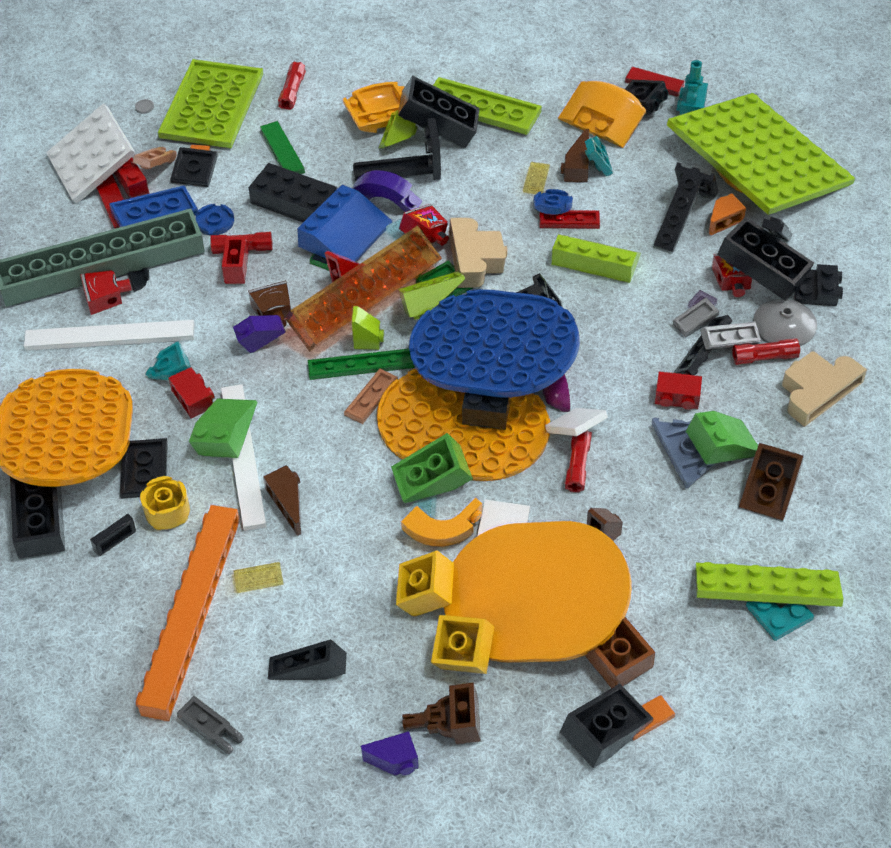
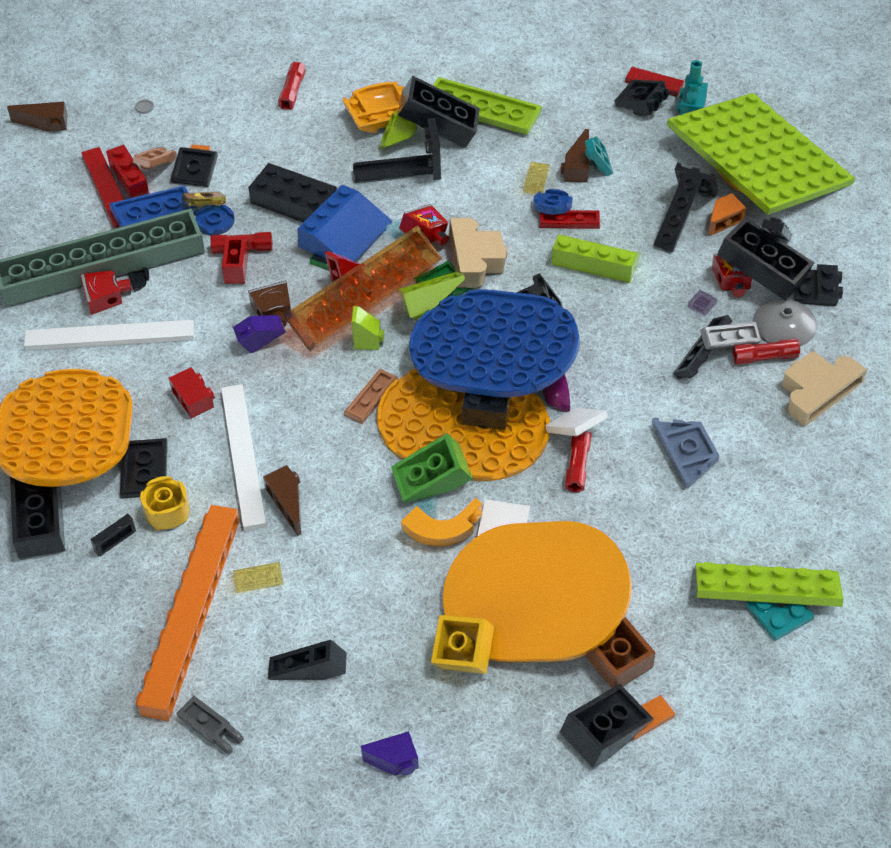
(43, 116): none -> reddish brown slope
(90, 153): white plate -> none
(169, 362): teal plate -> none
(203, 198): none -> clear yellow tile
(211, 103): lime plate -> none
(223, 428): bright green slope -> none
(281, 147): green tile -> none
(359, 364): green tile -> none
(388, 186): dark purple arch -> none
(425, 584): yellow brick -> none
(451, 716): reddish brown brick -> none
(604, 110): light orange slope -> none
(605, 522): slope -> none
(678, 390): red brick -> none
(696, 317): light grey tile -> none
(720, 437): bright green slope -> none
(771, 481): reddish brown slope -> none

